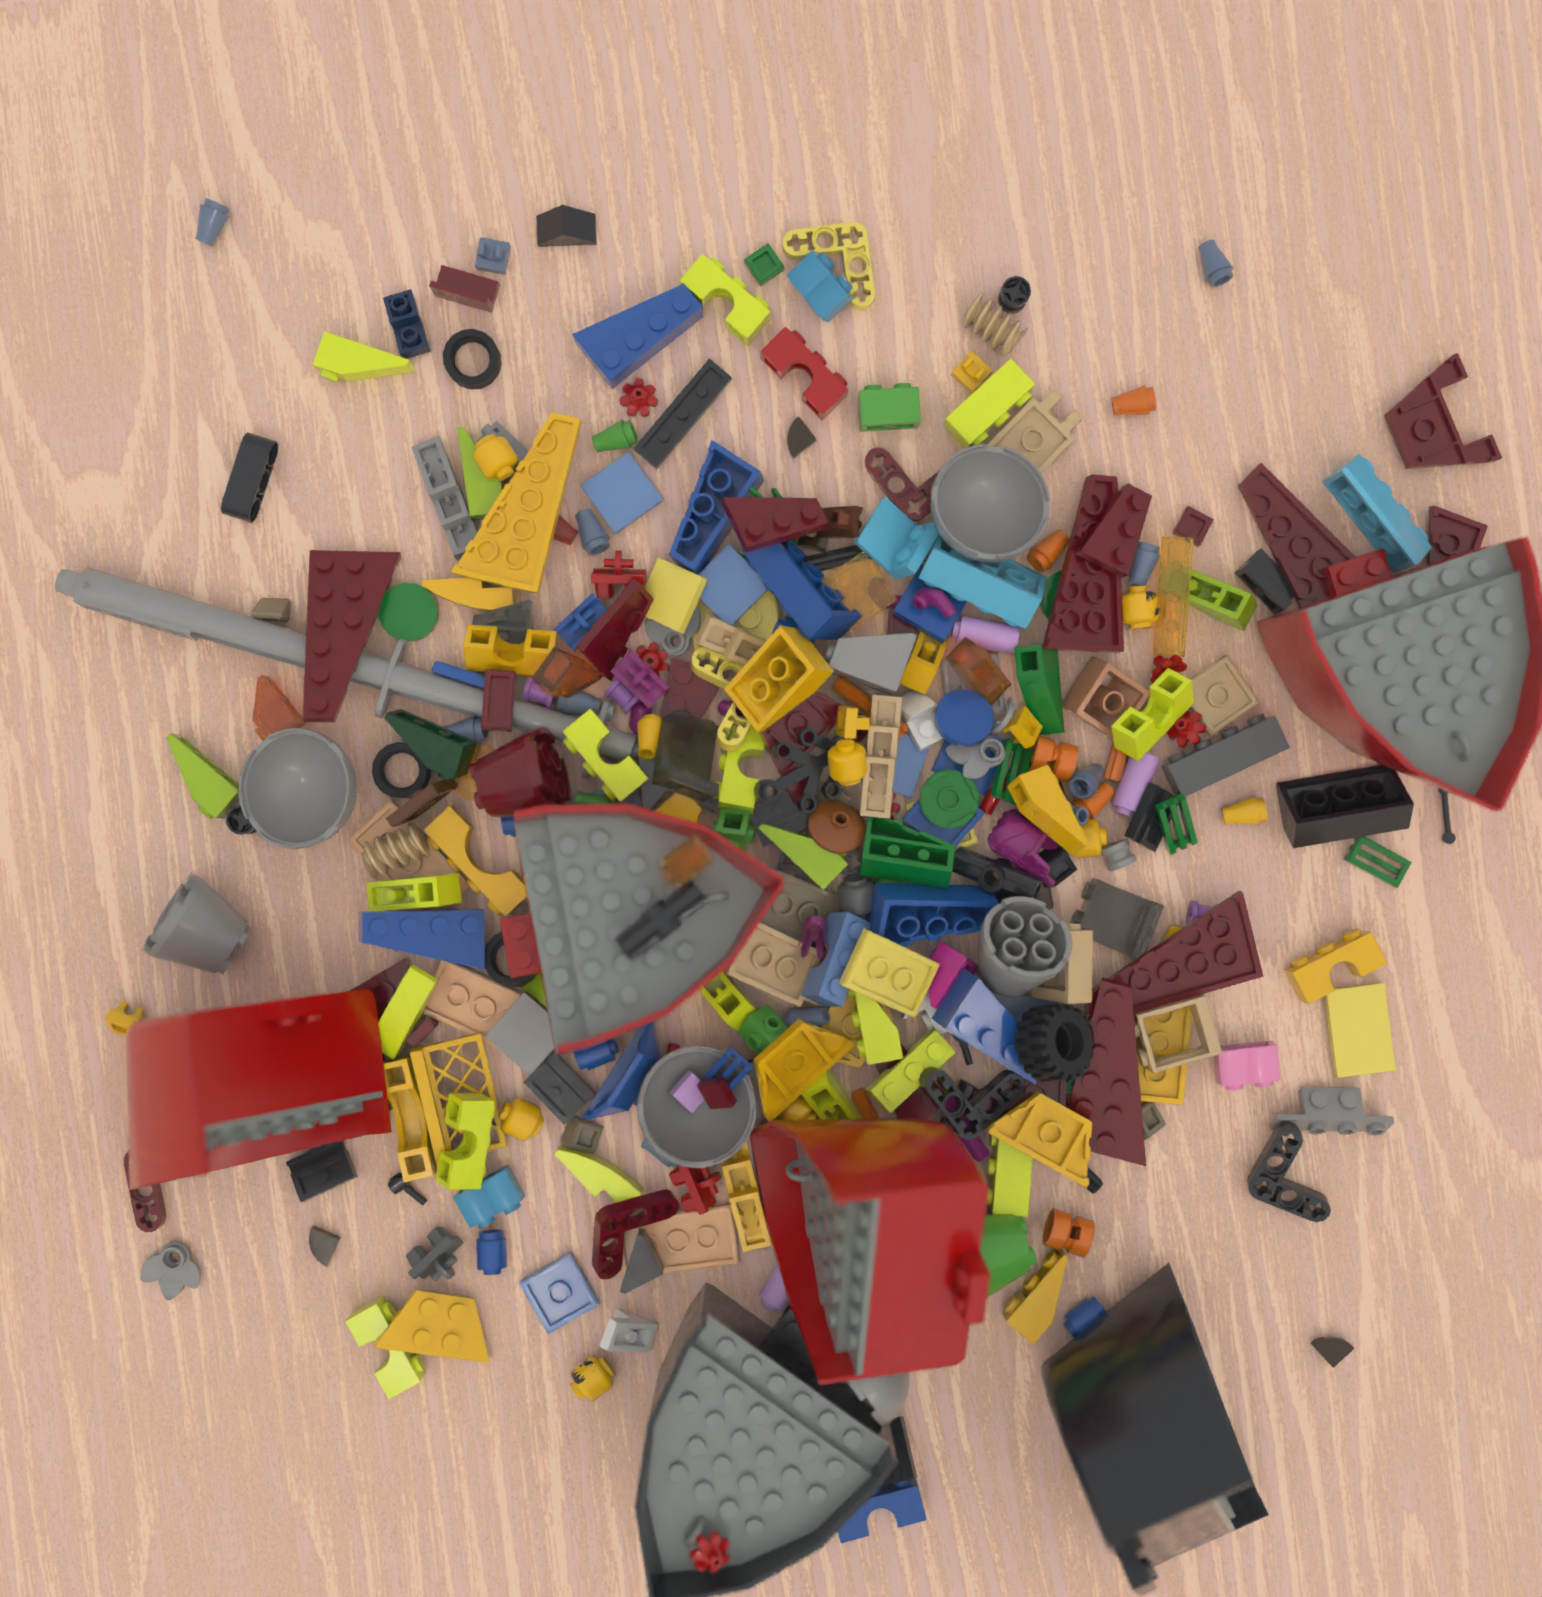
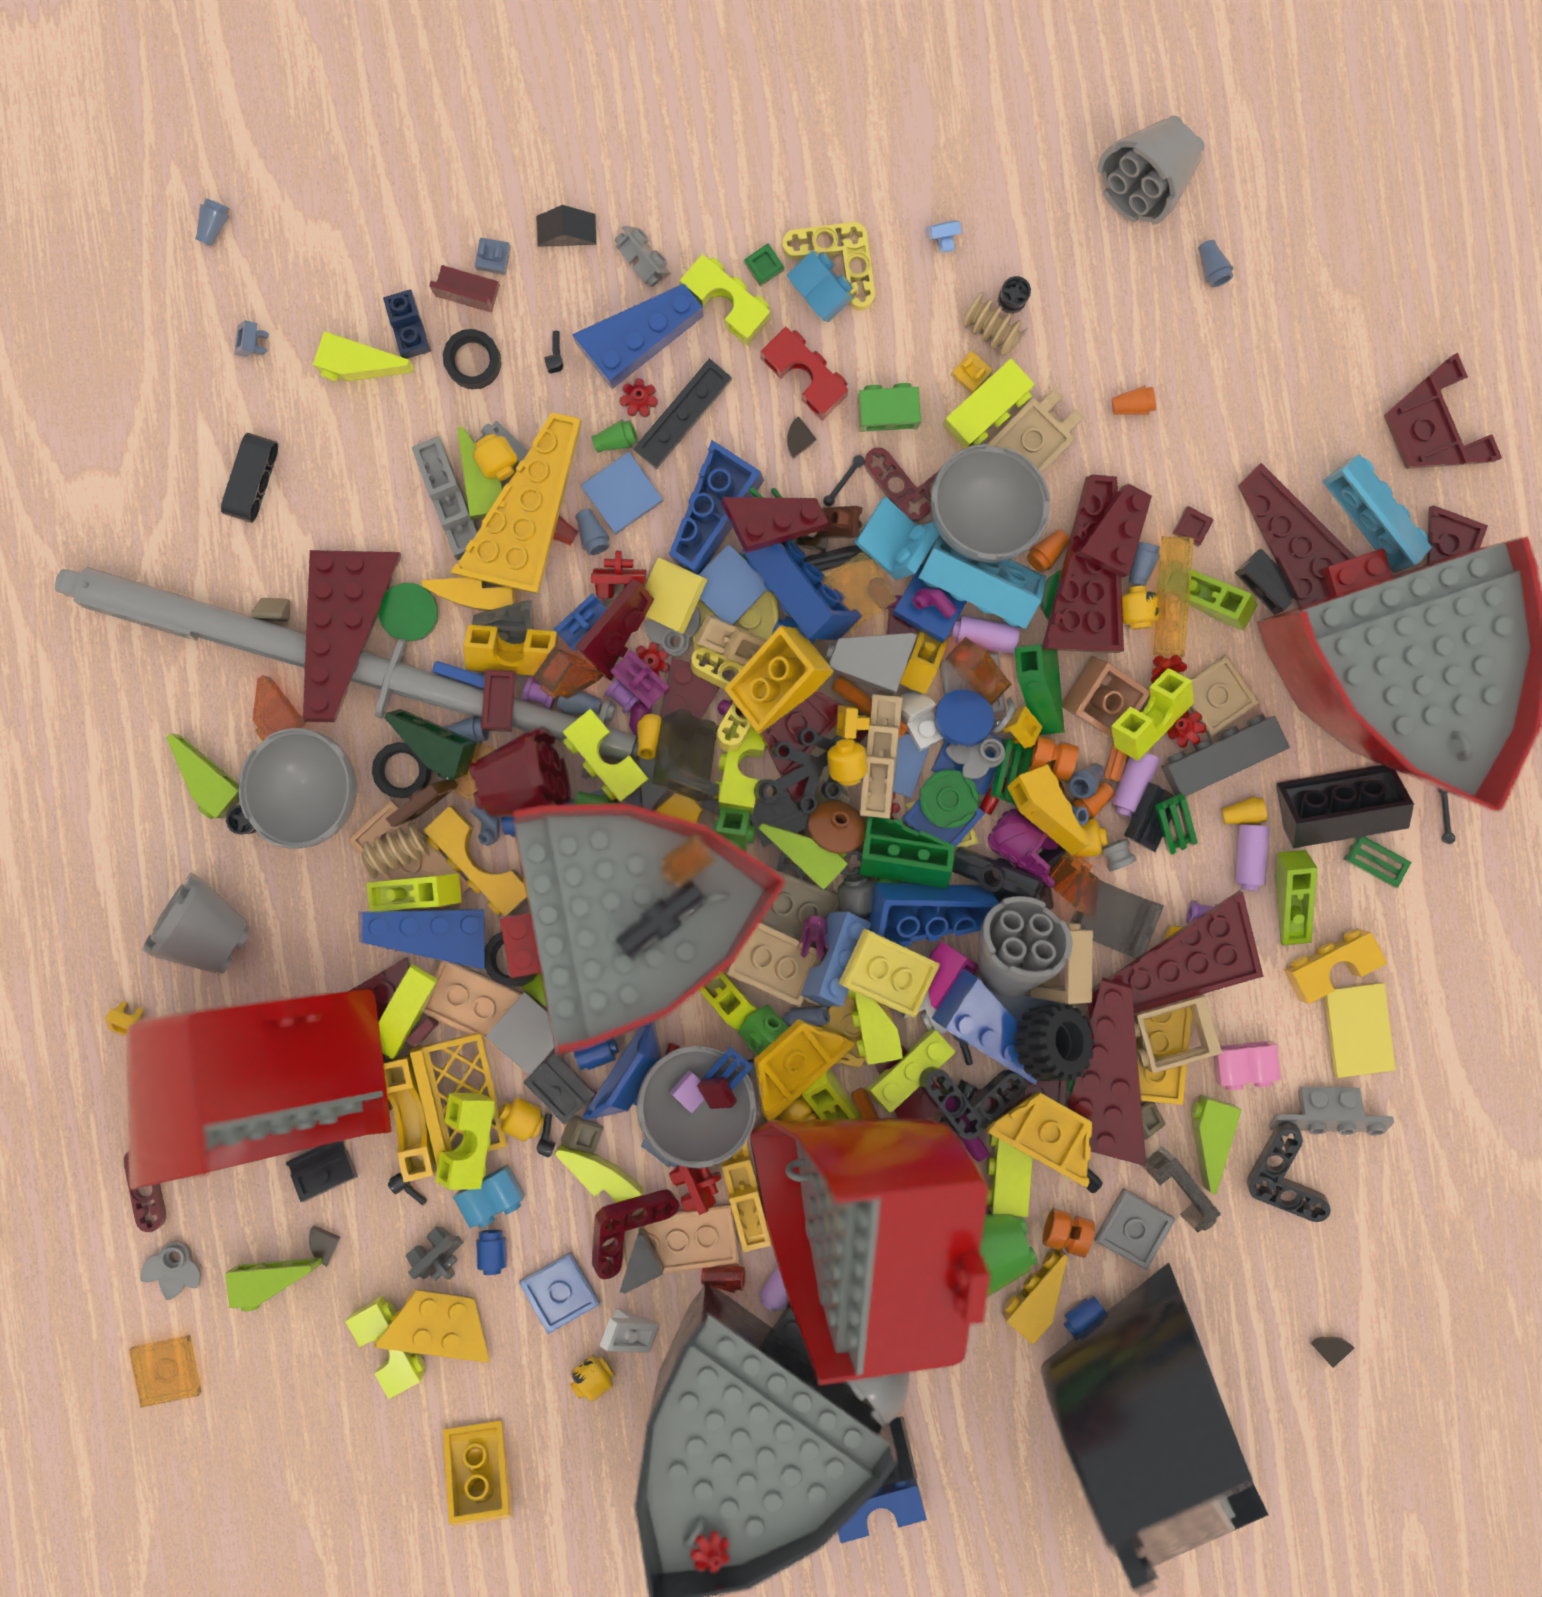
(165, 1371): none -> clear yellow tile
(246, 339): none -> sand blue tile
(256, 1282): none -> lime slope
(477, 1474): none -> yellow slope
(489, 826): none -> sand blue arm
(545, 1147): none -> black hand
(554, 362): none -> black hand
(635, 245): none -> light grey hinge
(725, 1277): none -> clear red cone
(858, 462): none -> black hinge
(944, 234): none -> light blue tile
(1076, 883): none -> clear orange slope
(1134, 1229): none -> light grey tile
(1150, 169): none -> light grey cone
(1162, 1166): none -> clear smoke panel
(1213, 1130): none -> lime slope
(1252, 856): none -> lavender brick
(1295, 896): none -> lime slope

